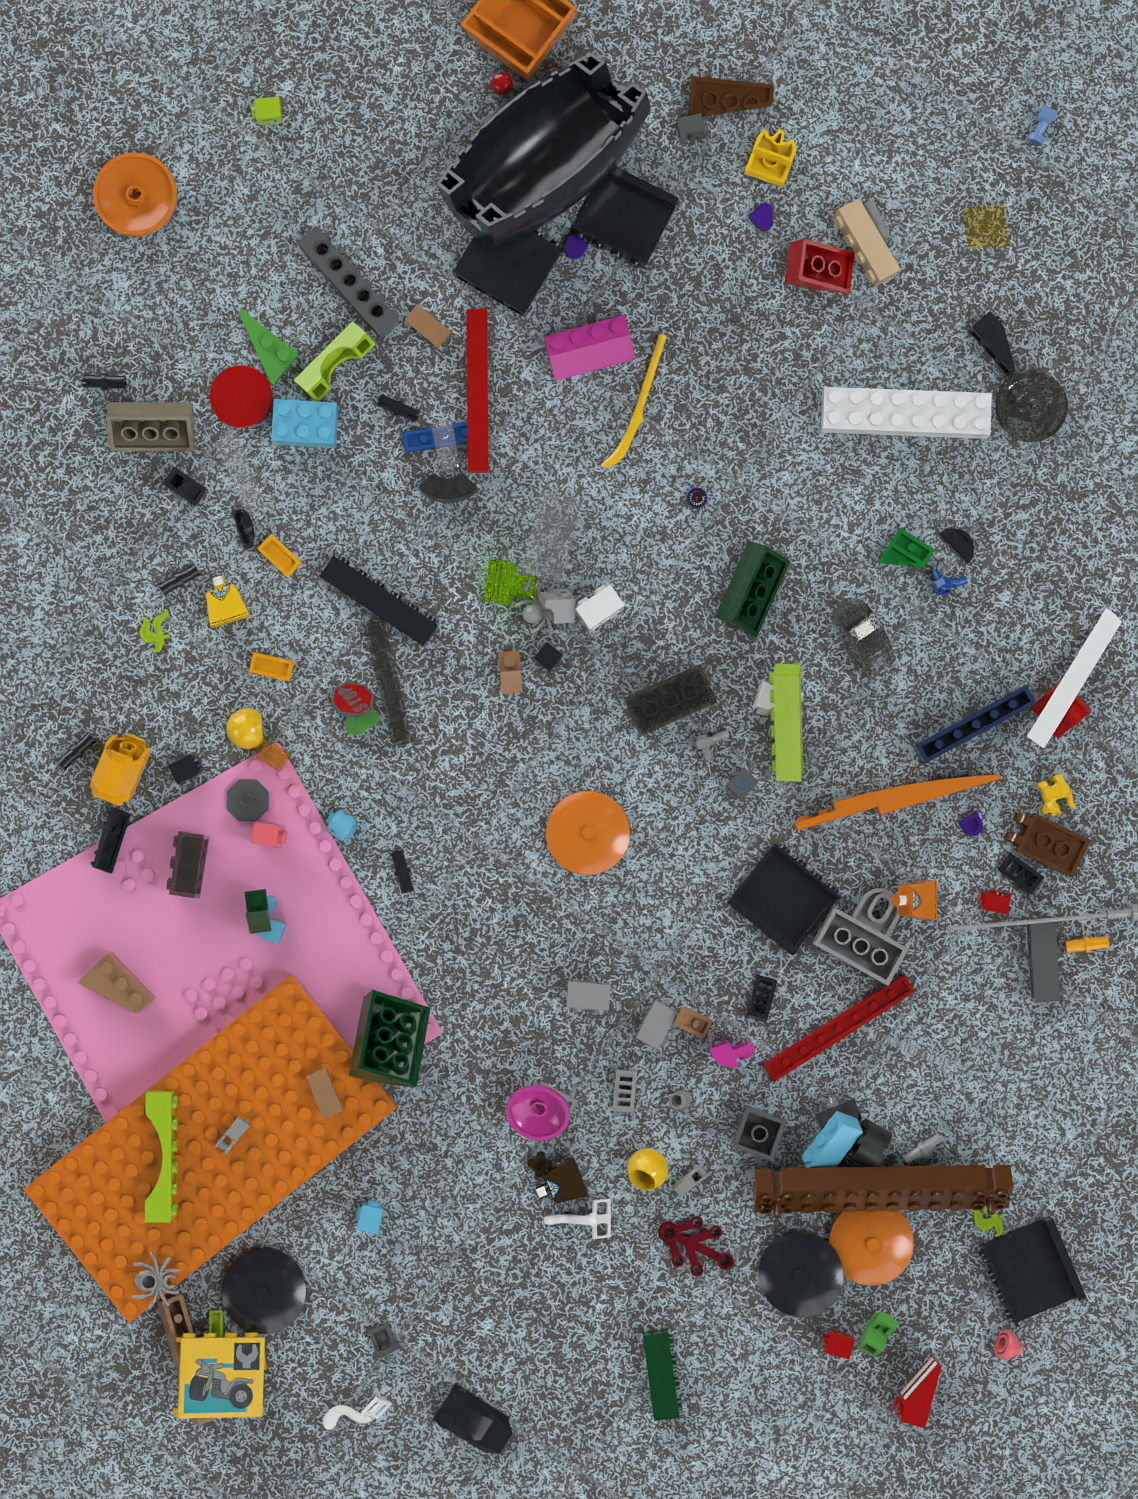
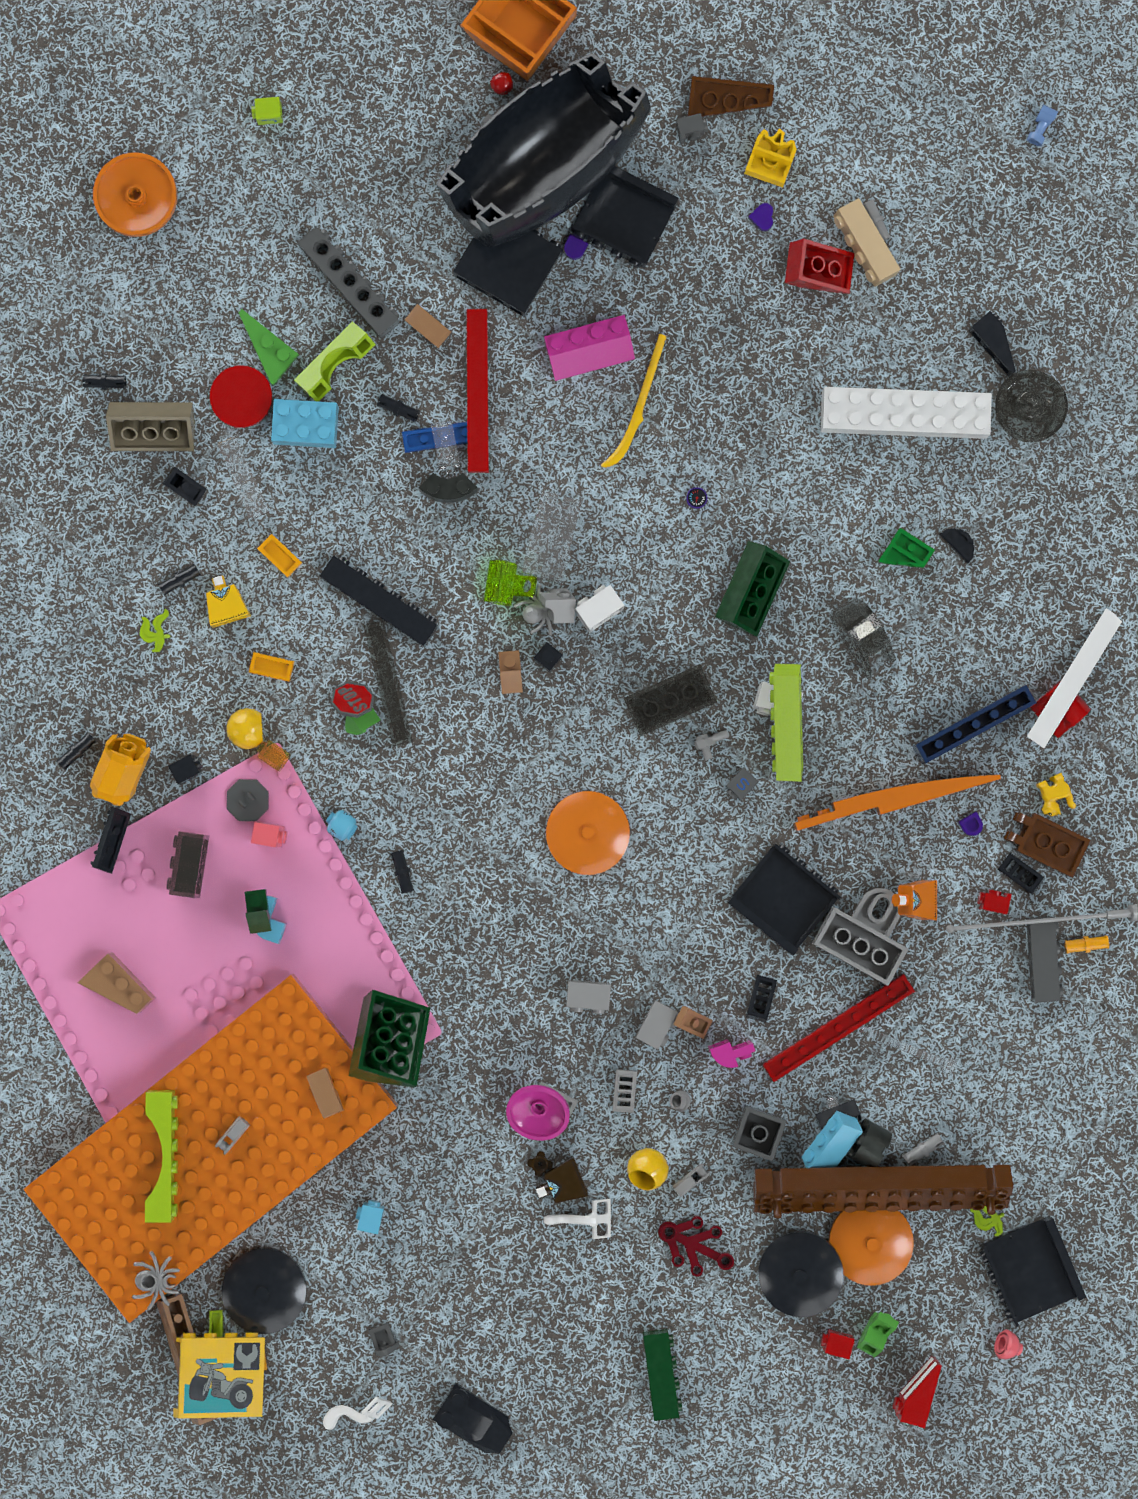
(245, 528): black tile -> none
(943, 585): blue piece -> none
(985, 226): clear yellow piece -> none

